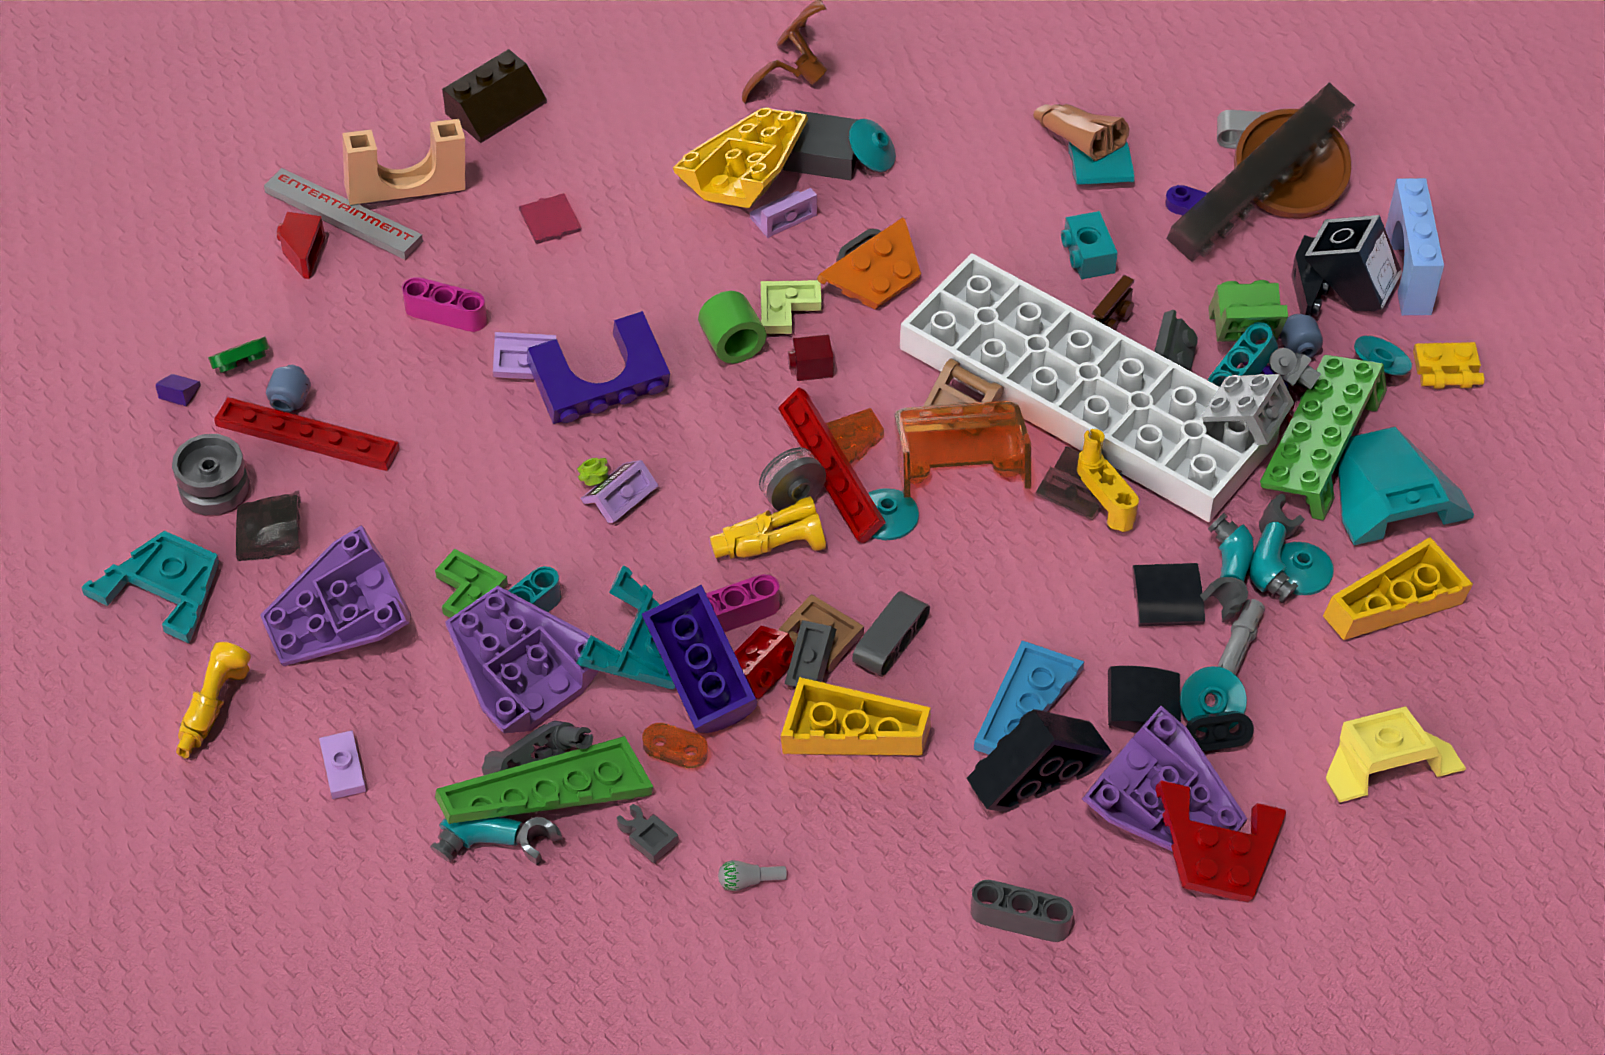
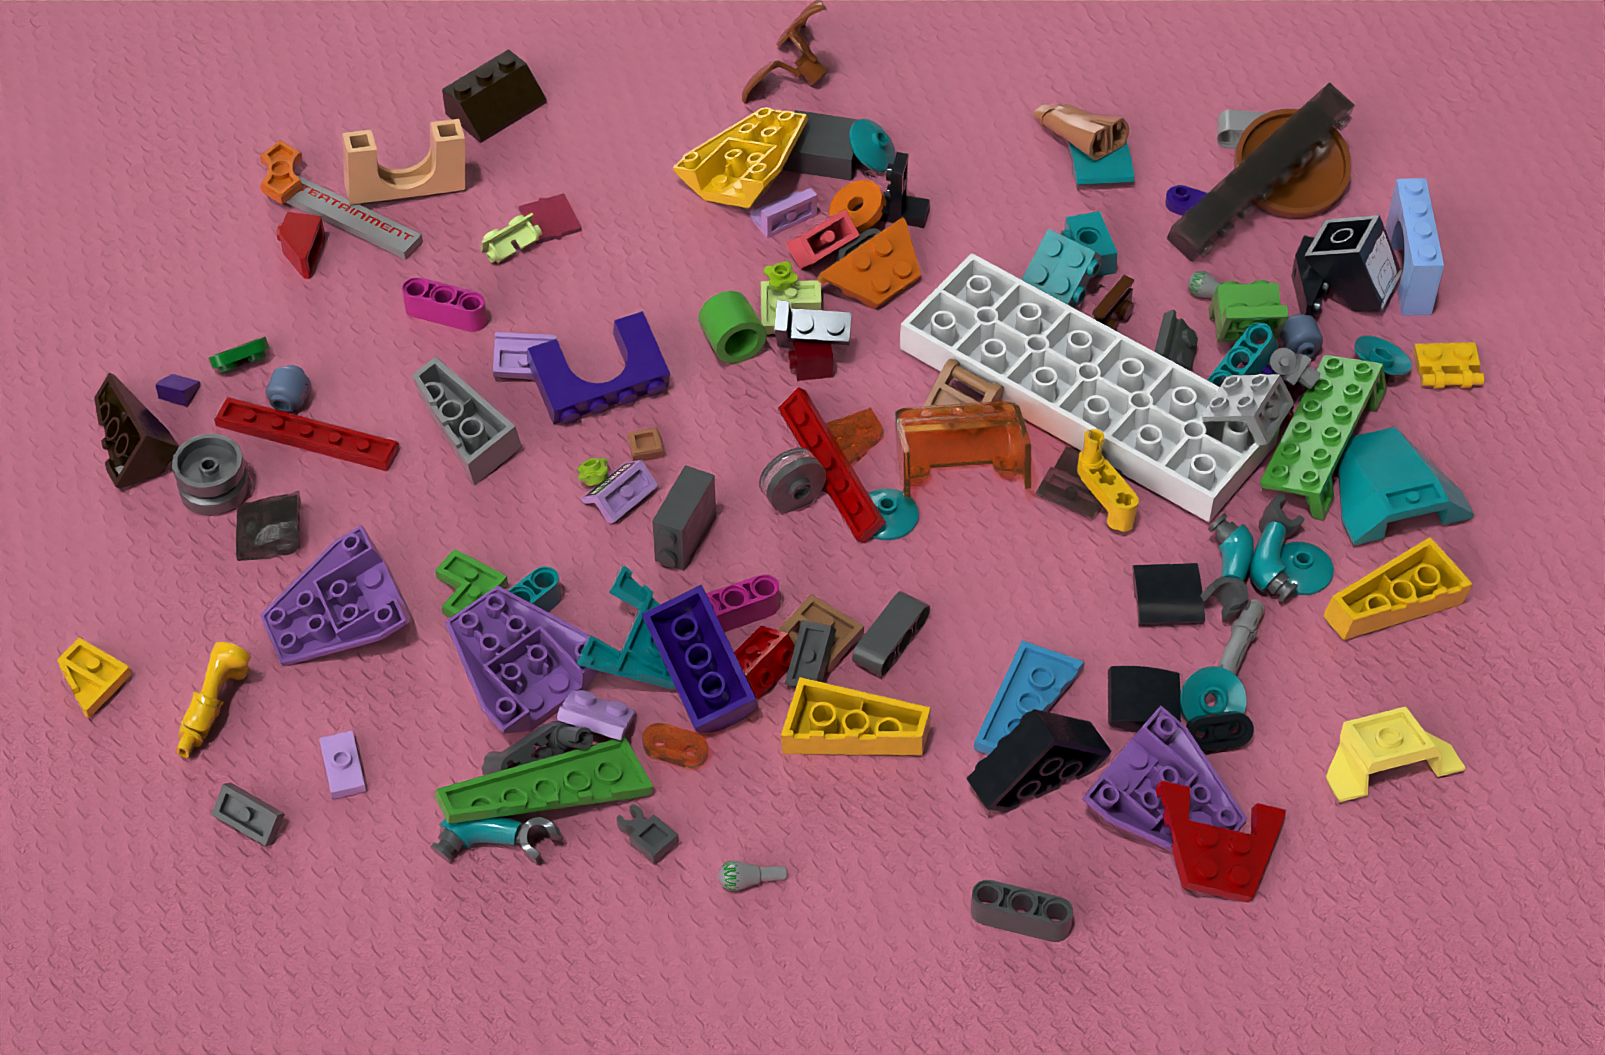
(91, 674): none -> yellow wing
(133, 436): none -> dark brown wedge
(168, 569): teal wing -> none
(248, 814): none -> dark grey plate
(281, 180): none -> orange tile
(469, 423): none -> light grey wedge
(519, 230): none -> yellowish green hinge
(598, 715): none -> lavender plate
(645, 444): none -> nougat tile
(684, 517): none -> dark grey brick
(758, 535): yellow piece -> none
(781, 275): none -> lime plate
(811, 326): none -> bracket
(822, 239): none -> coral brick
(860, 192): none -> orange tile
(898, 204): none -> black bracket
(1062, 268): none -> teal plate
(1202, 284): none -> light grey piece

